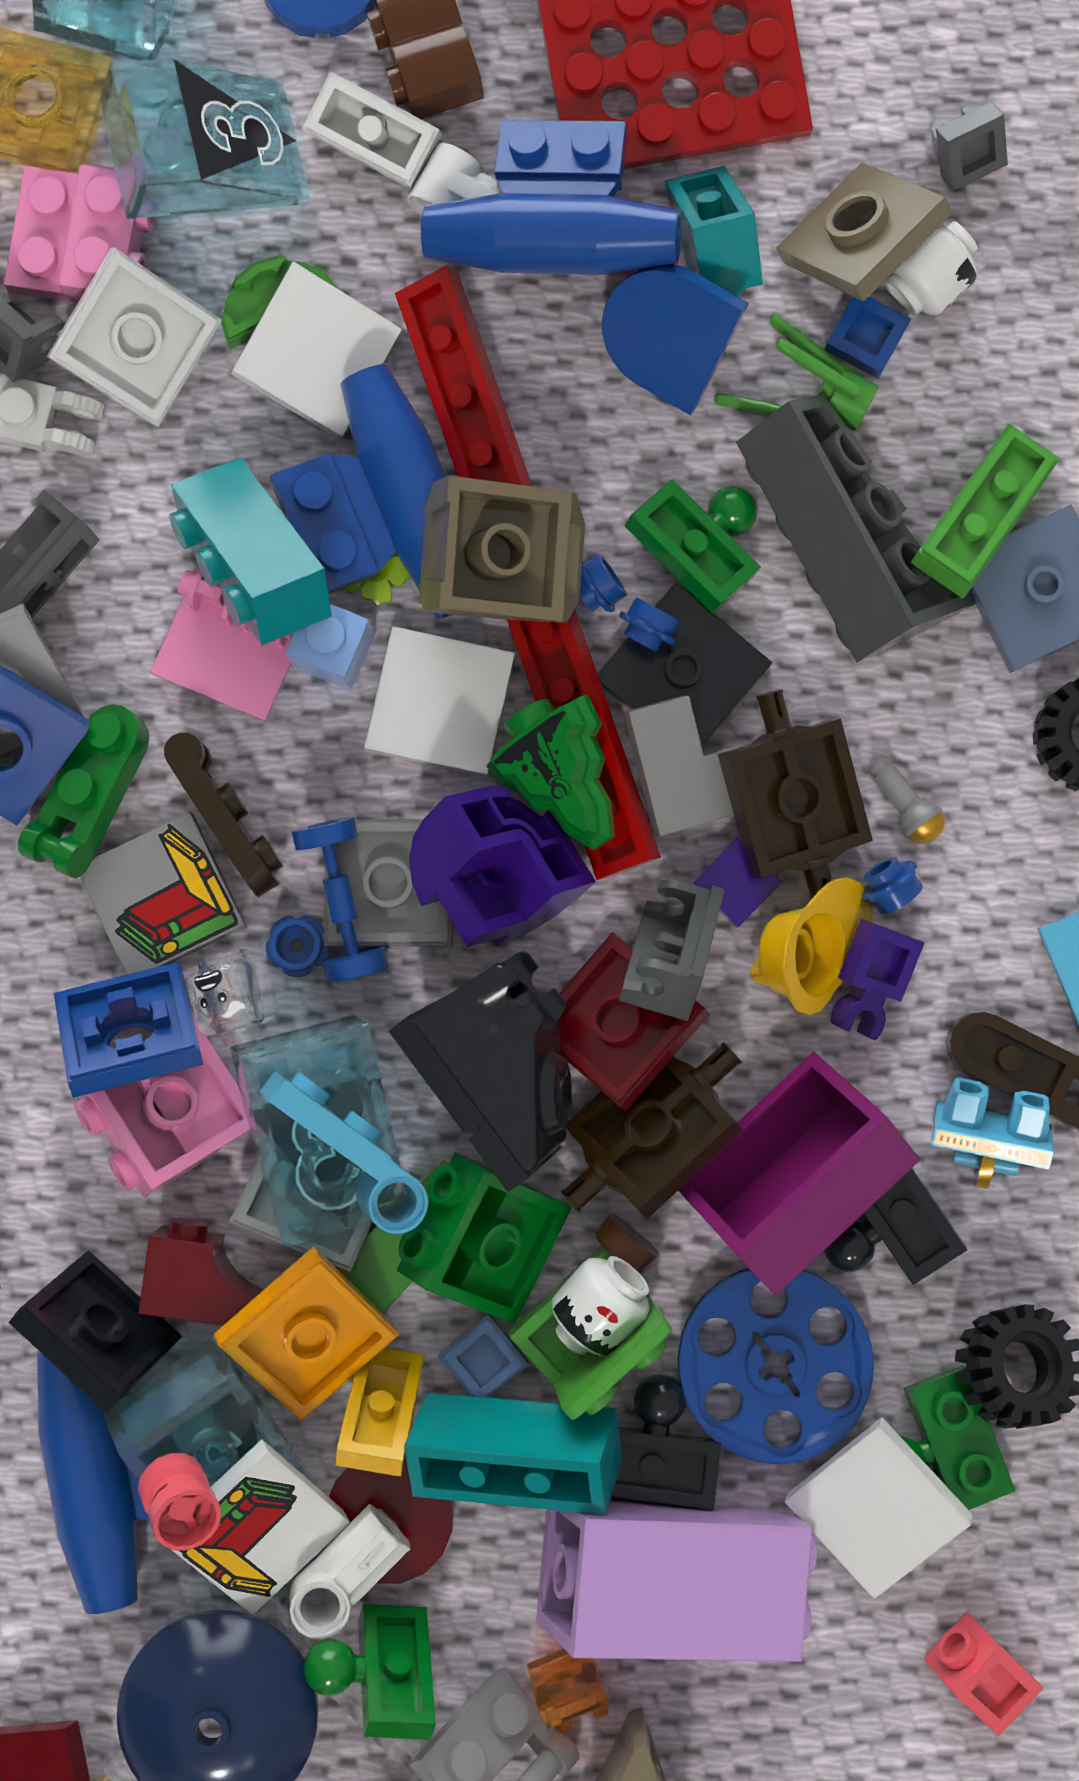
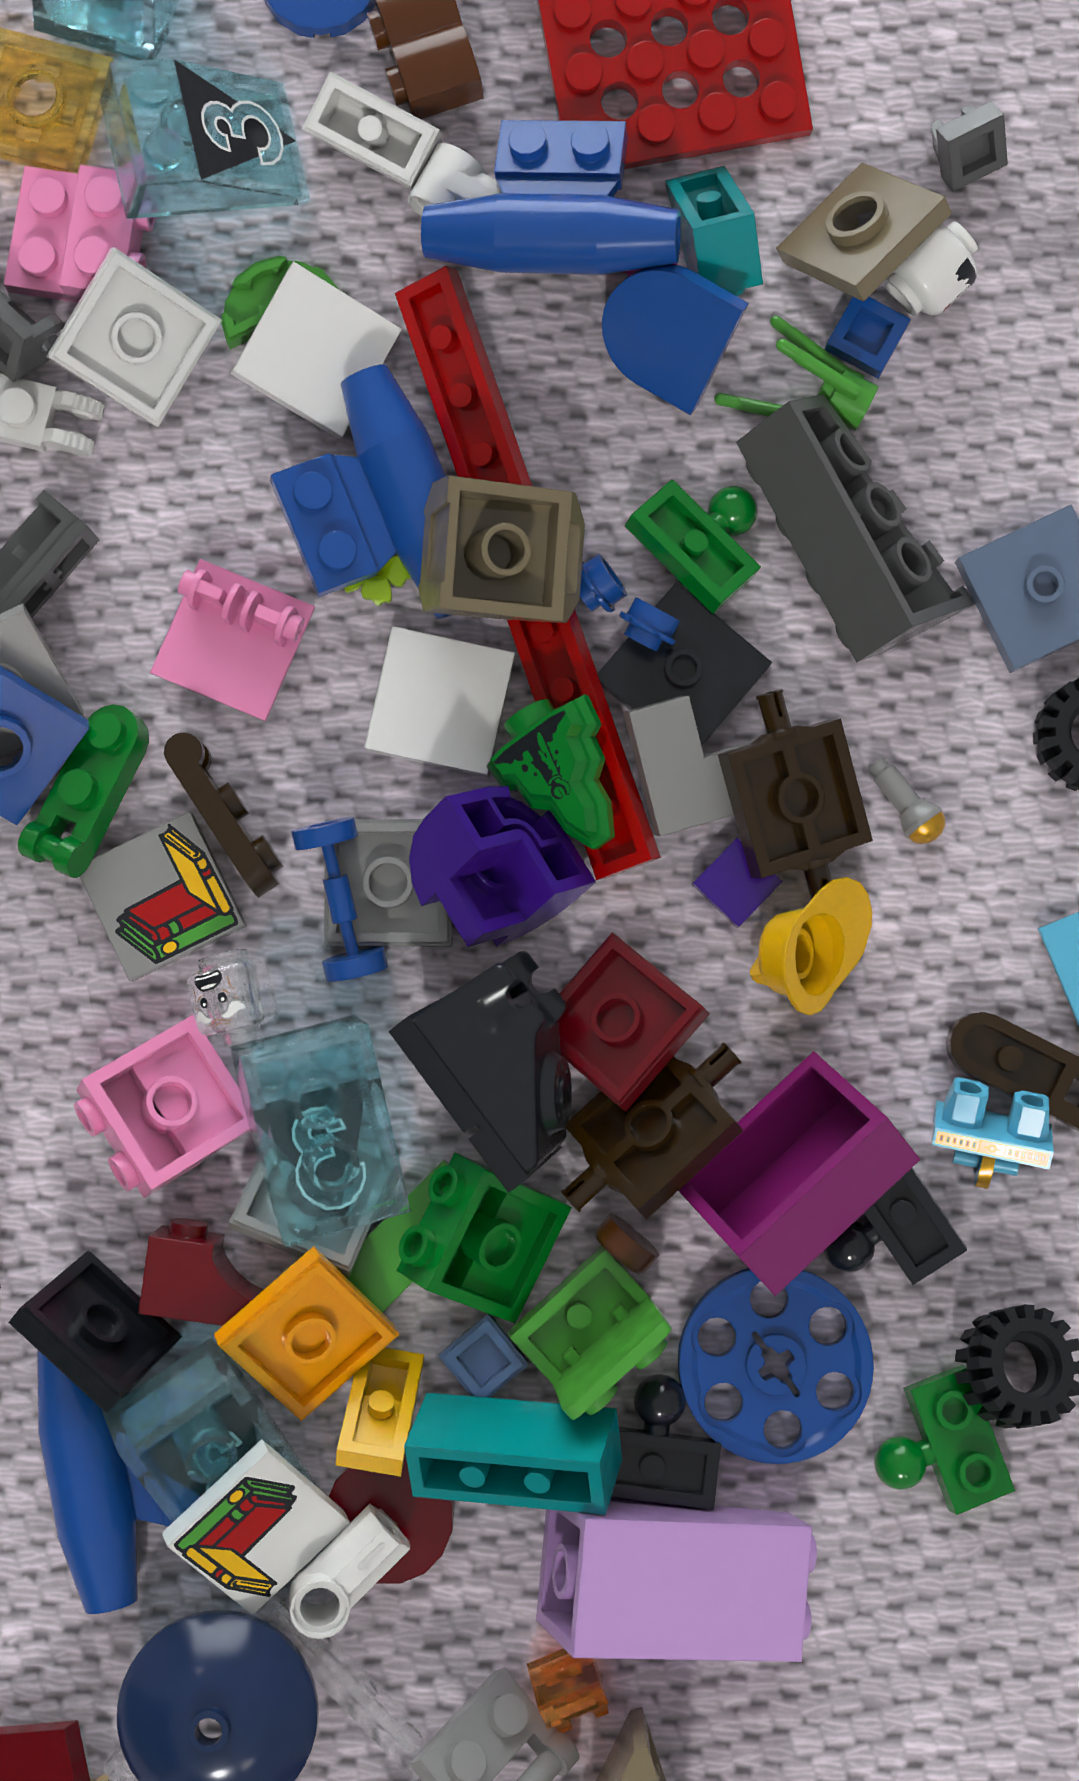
(101, 1010): blue piece -> none
(179, 1501): coral wheel -> none
(249, 551): teal brick -> none
(280, 950): blue plate -> none
(332, 647): light blue brick -> none
(357, 1142): medium azure plate -> none
(390, 1667): green plate -> none
(600, 1305): white head -> none
(672, 949): dark grey hinge -> none
(877, 968): dark purple plate -> none
(878, 1508): white tile -> none
(891, 884): blue plate -> none
(982, 1674): coral bracket -> none
(985, 511): bright green tile -> none

